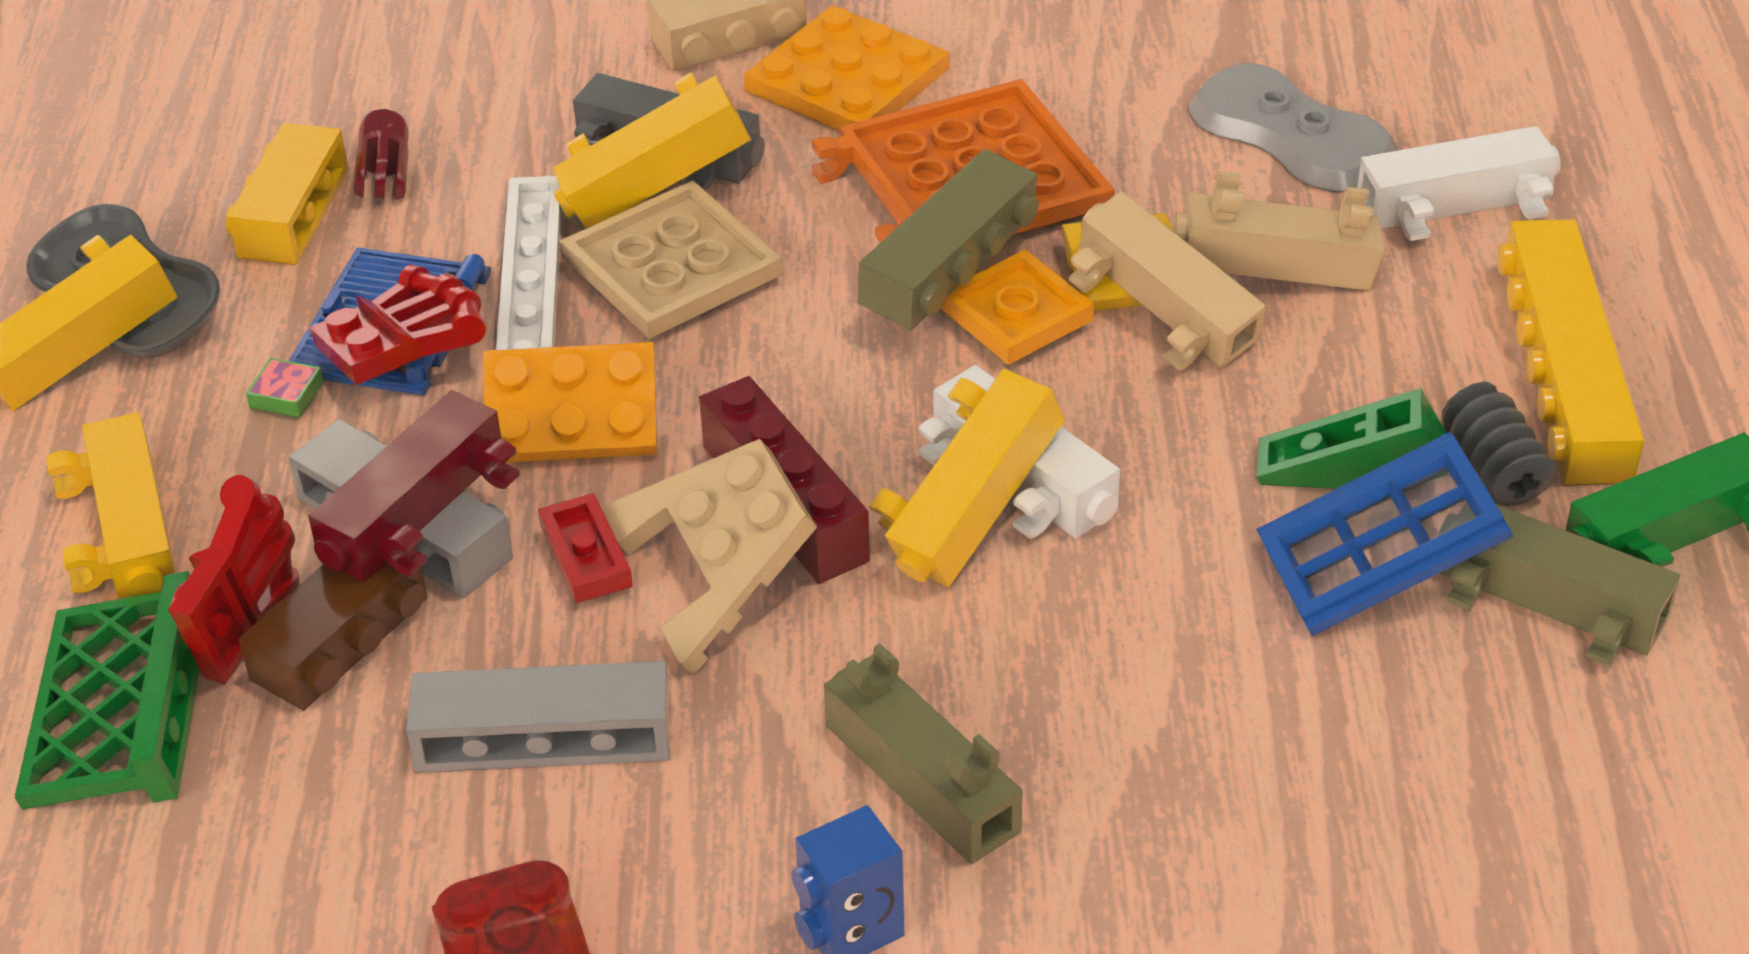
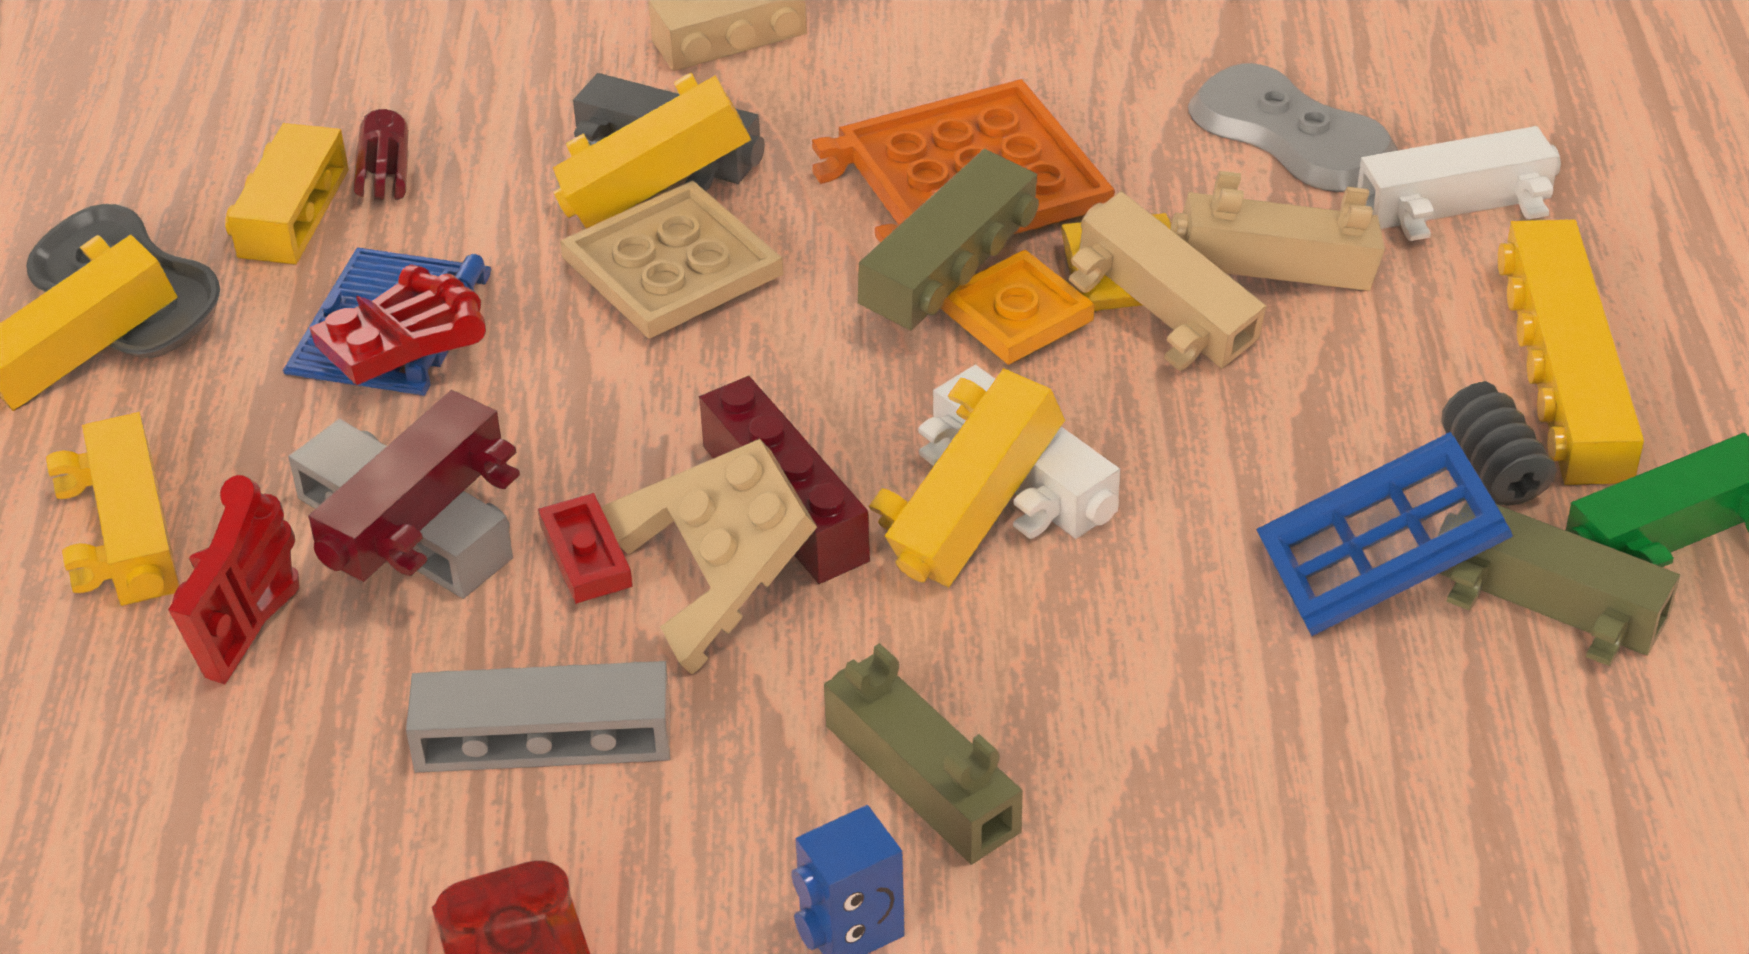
(162, 689): green fence -> none
(284, 387): tile -> none
(326, 630): reddish brown brick -> none
(530, 265): white plate -> none
(574, 400): light orange plate -> none
(846, 69): light orange plate -> none
(1347, 443): green slope -> none

